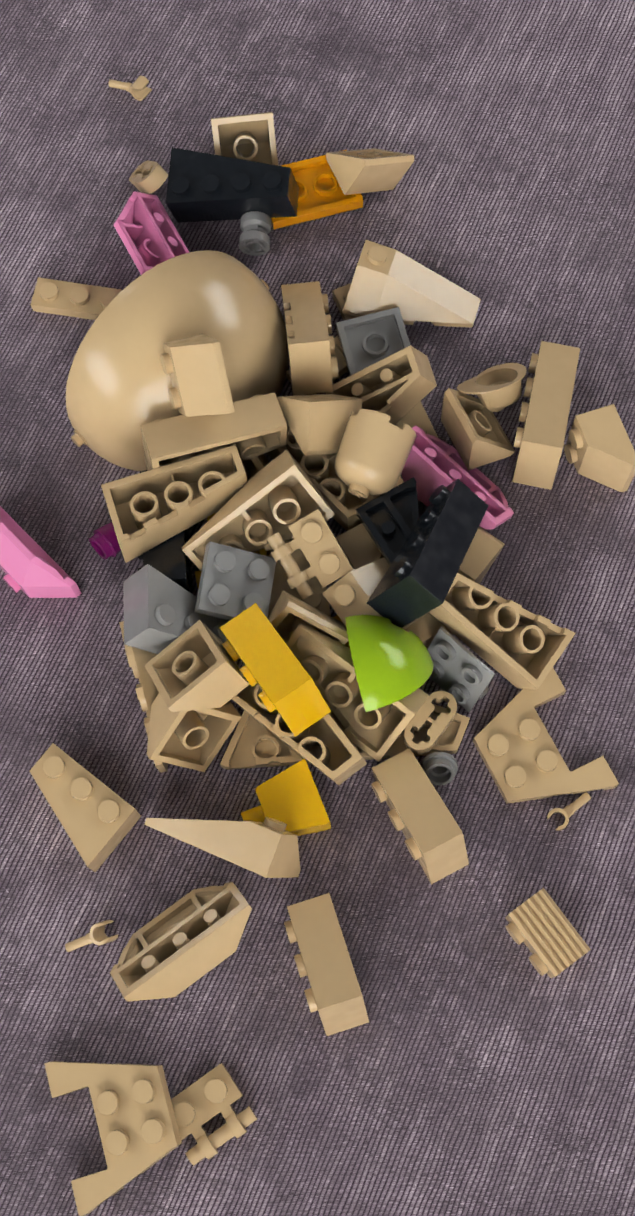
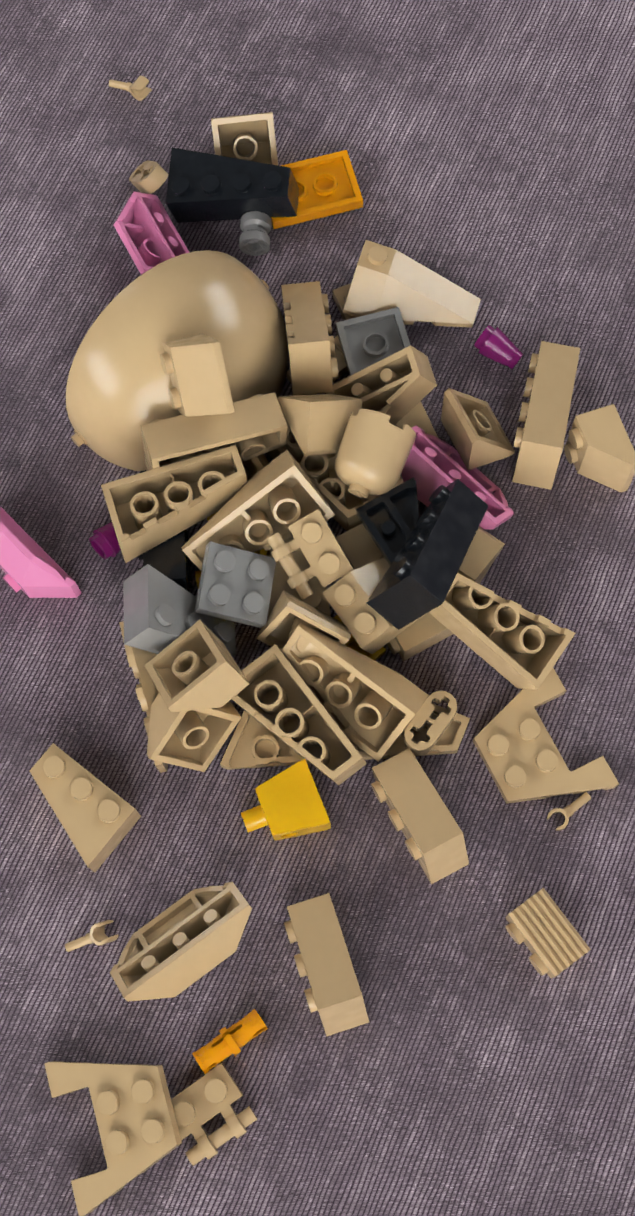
(71, 298): tan plate -> none
(229, 1041): none -> light orange pin
(249, 844): tan wedge -> none
(275, 669): yellow wedge -> none
(368, 169): tan slope -> none
(386, 660): lime brick -> none
(440, 767): light grey plate -> none
(458, 670): light grey hinge -> none
(496, 386): tan piece -> none
(498, 347): none -> magenta cone

